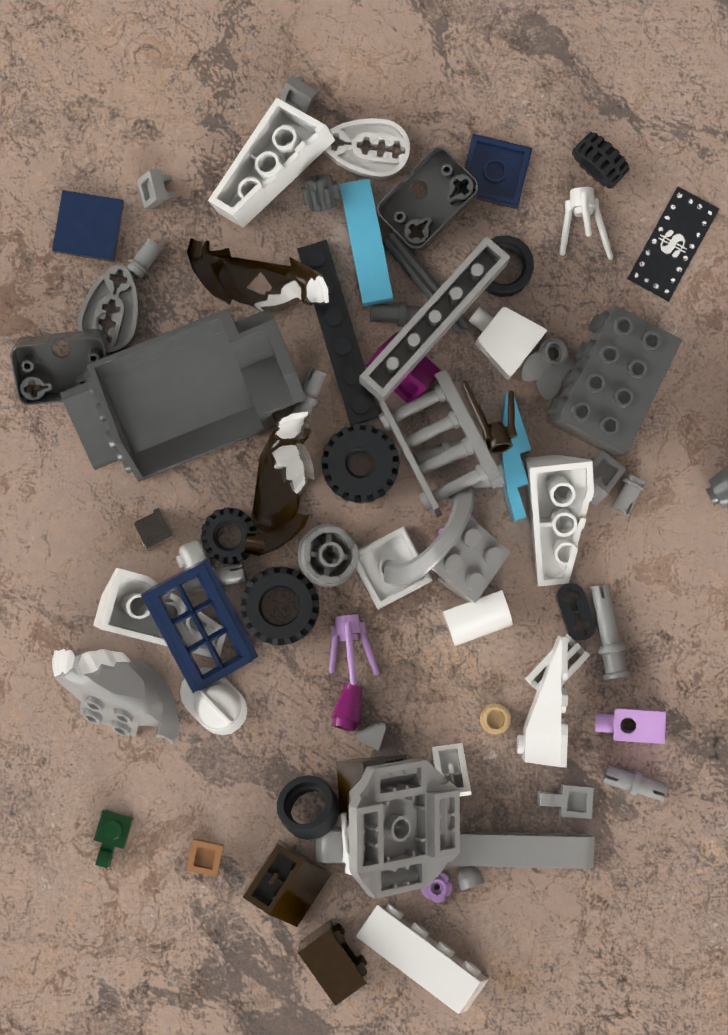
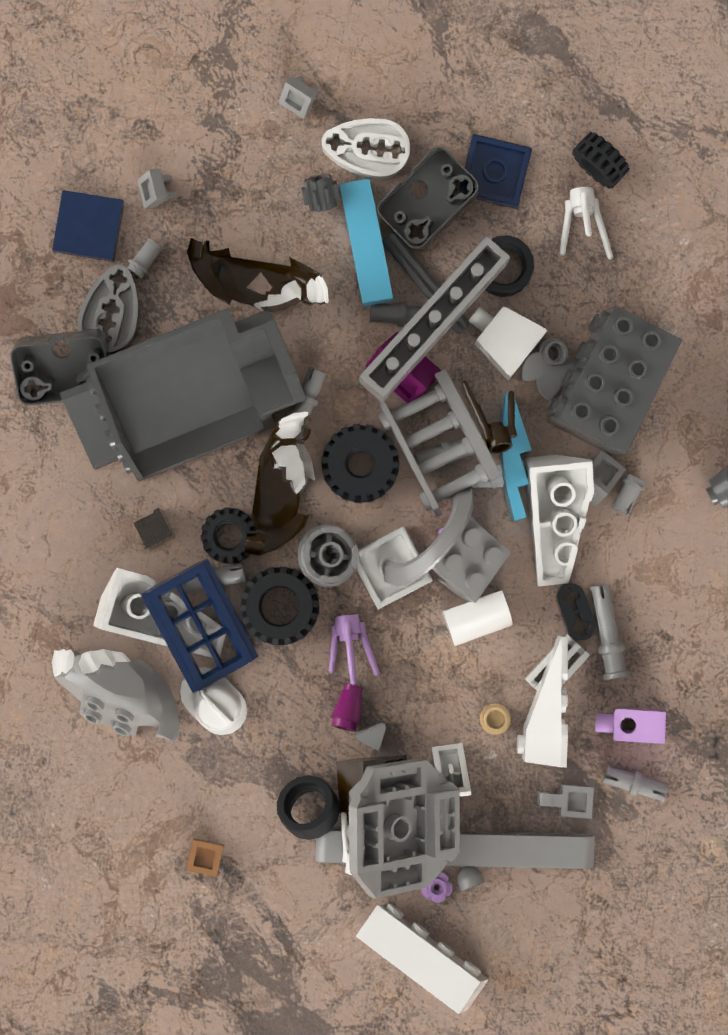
(111, 832): dark green plate -> none
(191, 554): white piece -> none
(269, 161): white wedge -> none
(286, 884): dark brown slope -> none
(333, 962): dark brown container -> none
(340, 337): black plate -> none
(673, 243): black sticker -> none

